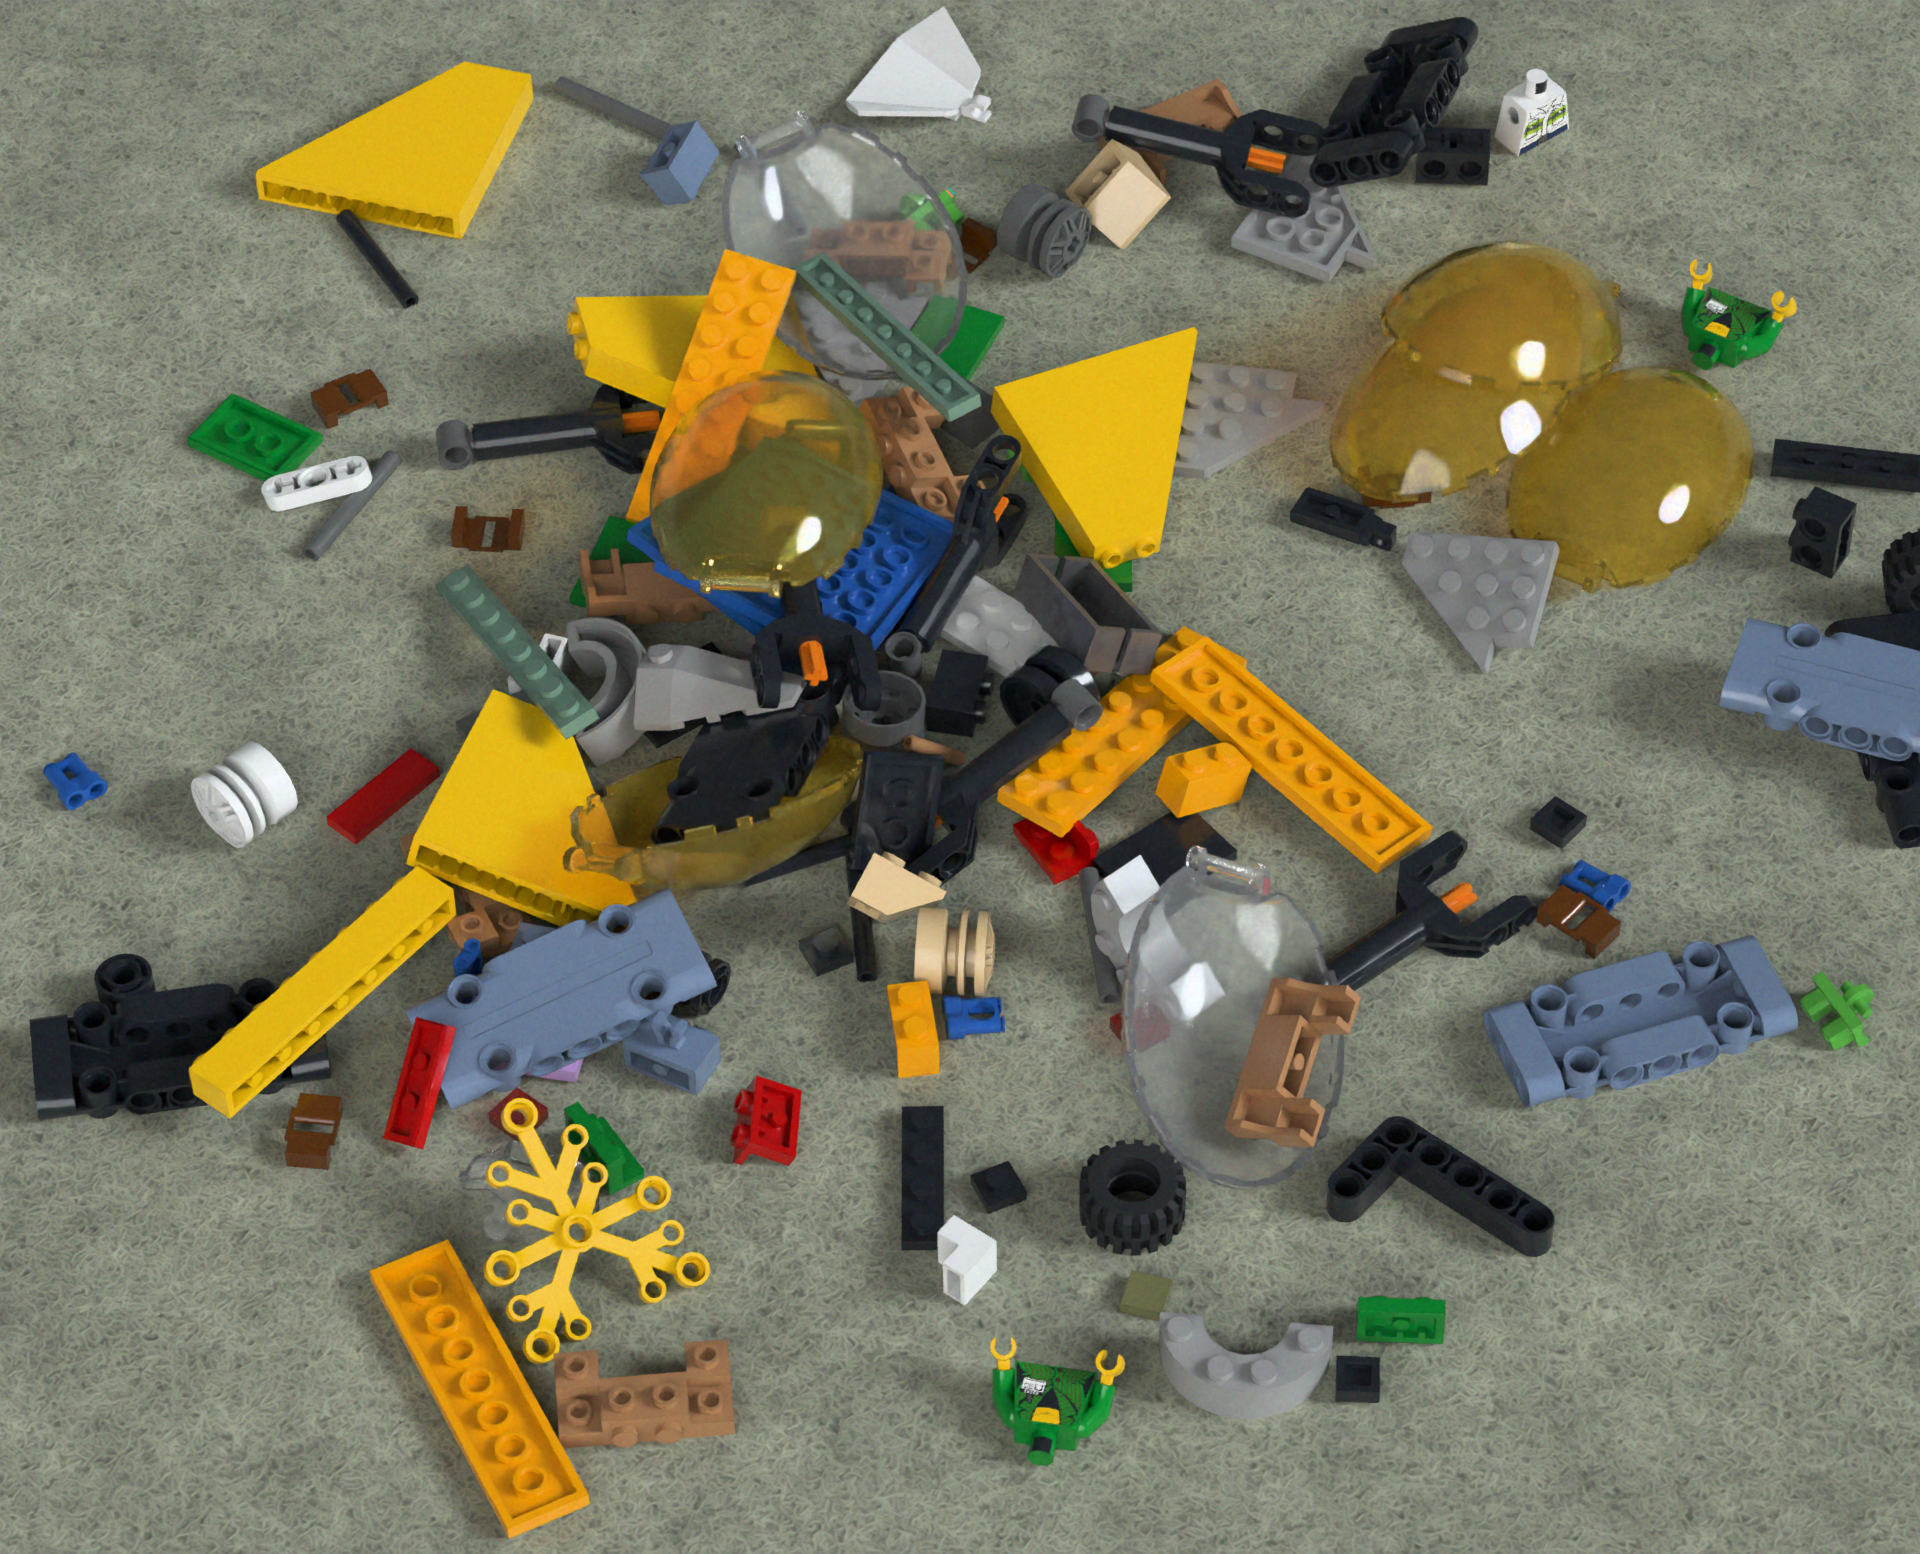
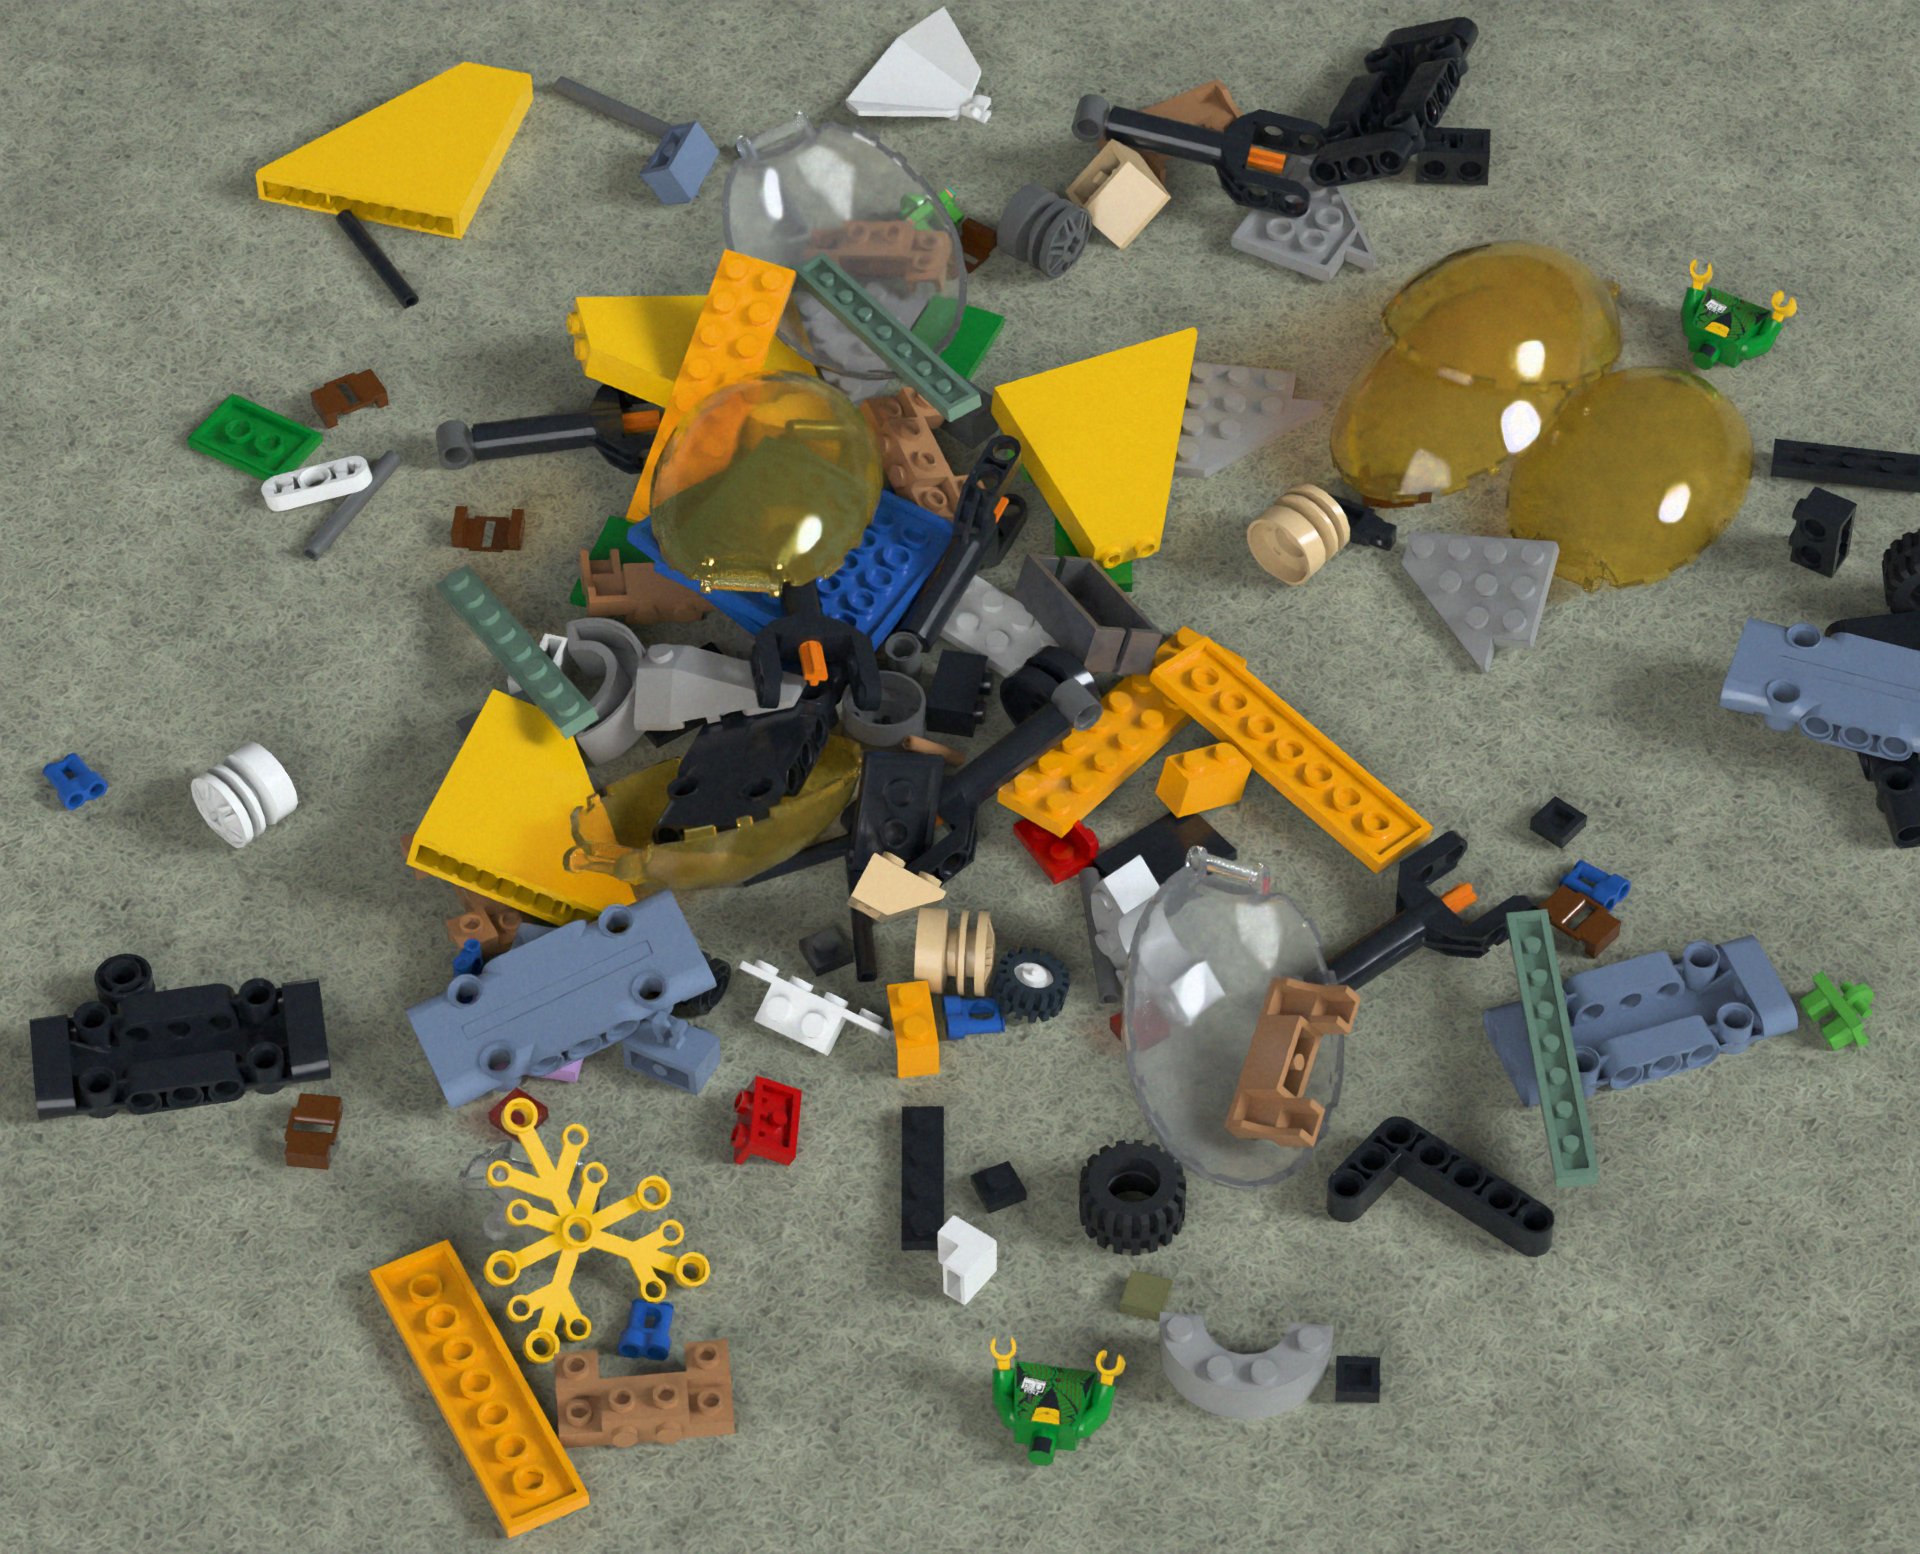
(322, 992): yellow brick -> none
(383, 796): red tile -> none
(419, 1083): red tile -> none
(605, 1148): green bracket -> none
(647, 1342): none -> blue piece
(803, 1015): none -> white bracket
(1031, 984): none -> black wheel
(1298, 533): none -> tan wheel
(1400, 1320): green bracket -> none
(1532, 113): white torso -> none
(1552, 1049): none -> sand green plate

